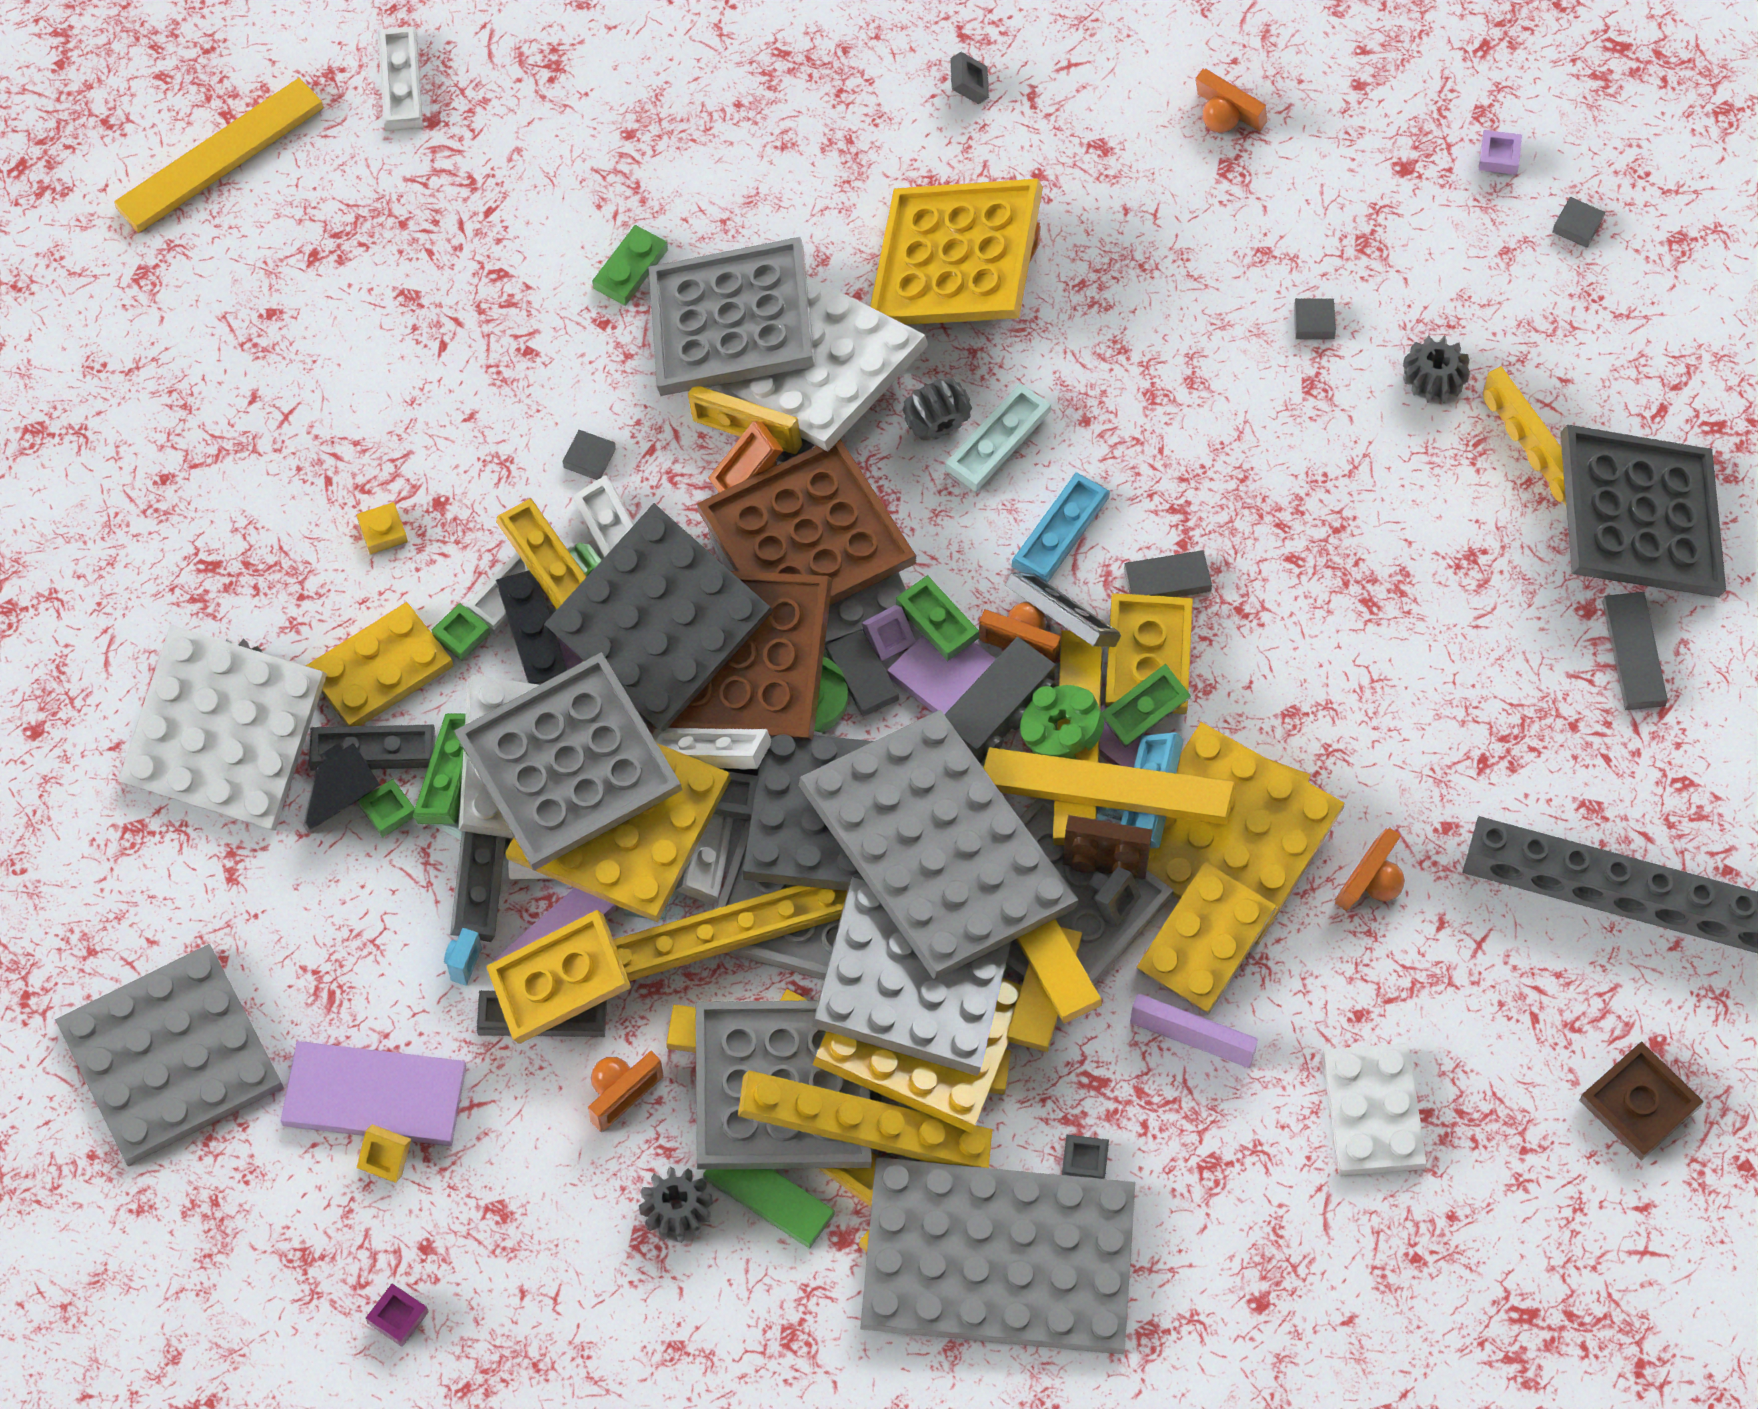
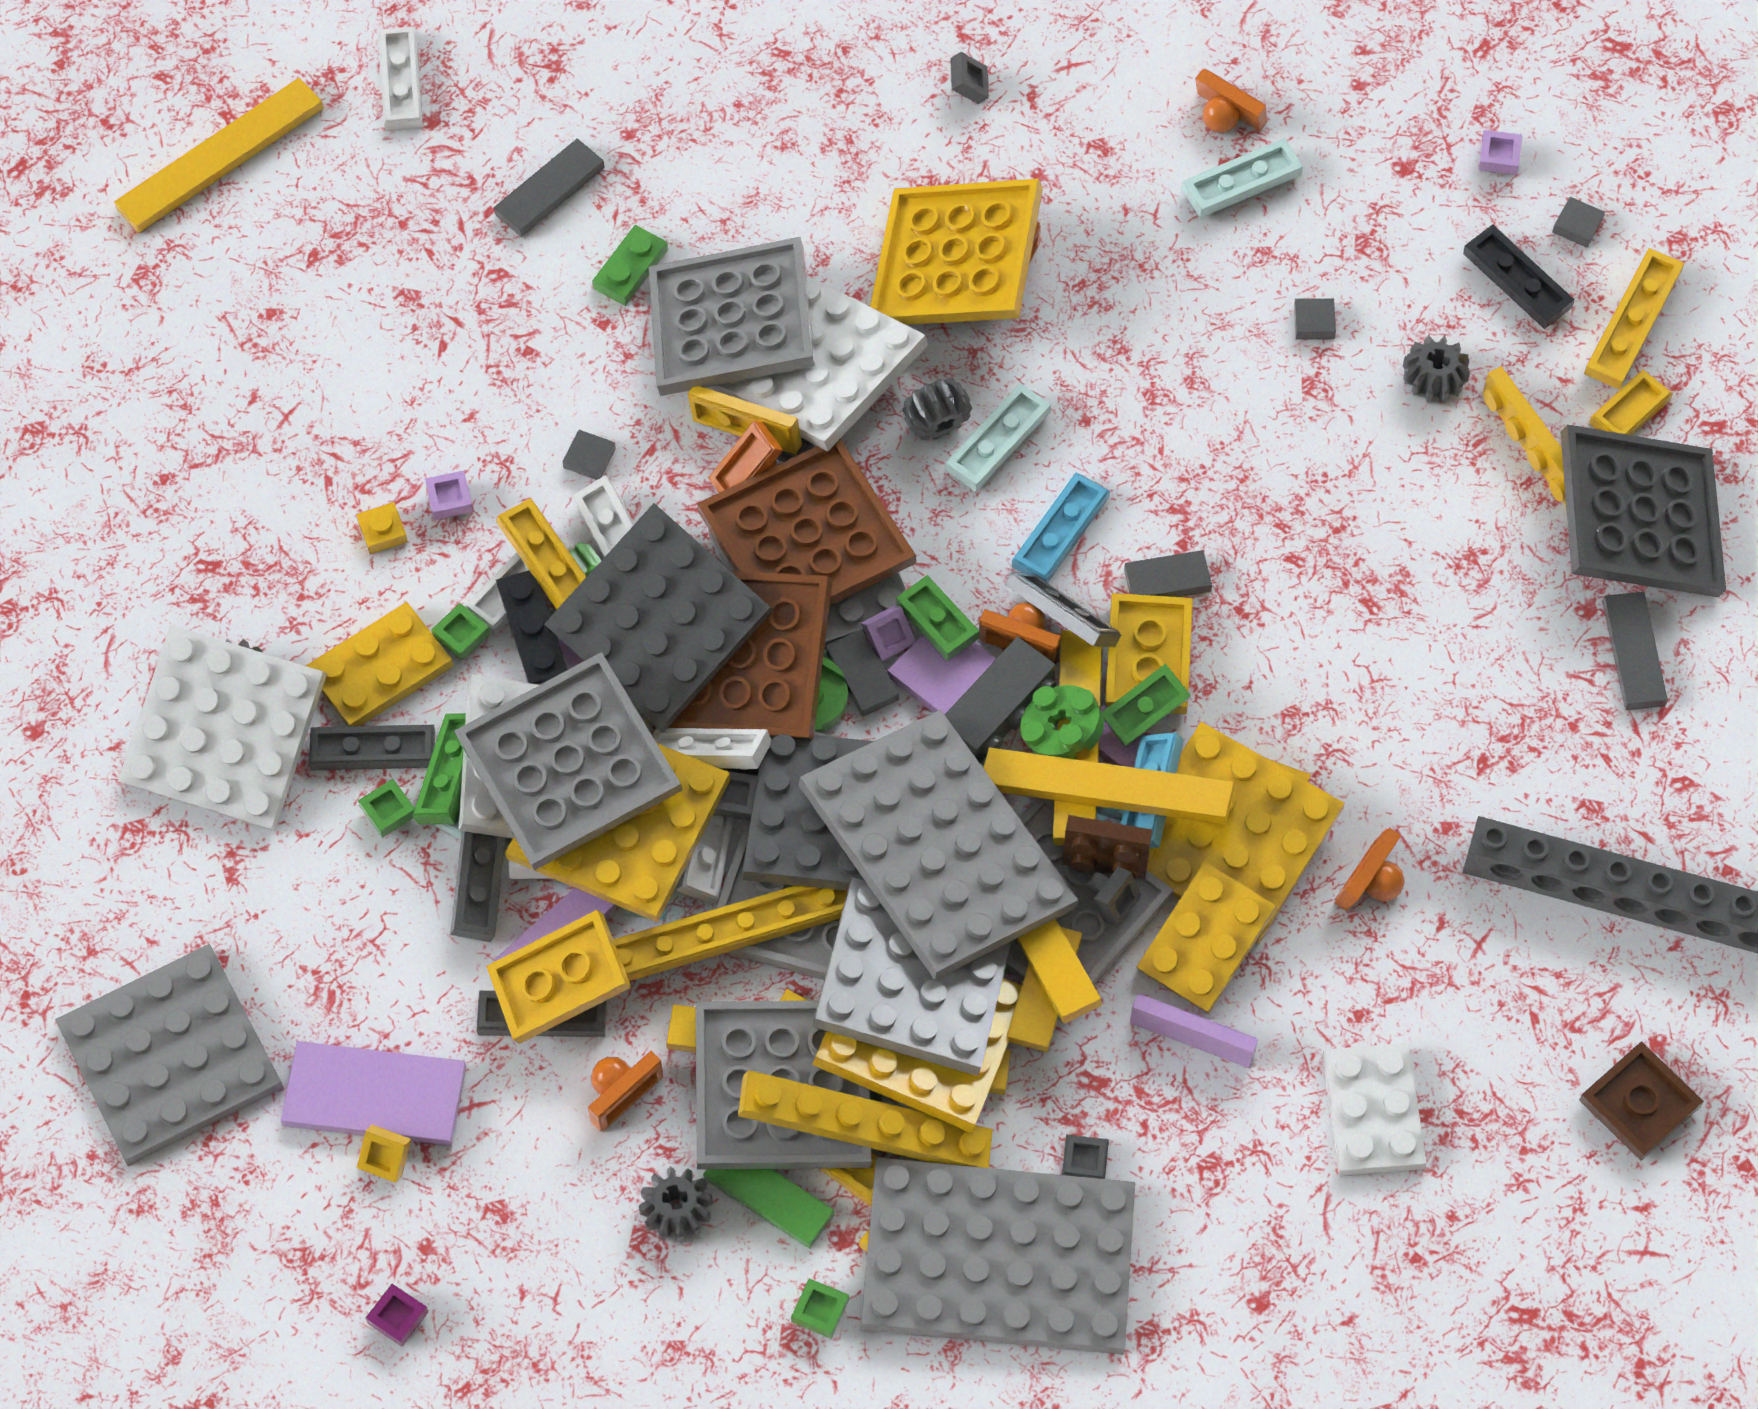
(338, 784): black slope -> none
(449, 495): none -> lavender plate
(462, 956): medium azure plate -> none
(549, 187): none -> dark grey tile
(820, 1308): none -> bright green plate
(1242, 178): none -> light aqua plate
(1518, 276): none -> black plate
(1632, 405): none -> yellow tile
(1634, 318): none -> yellow plate

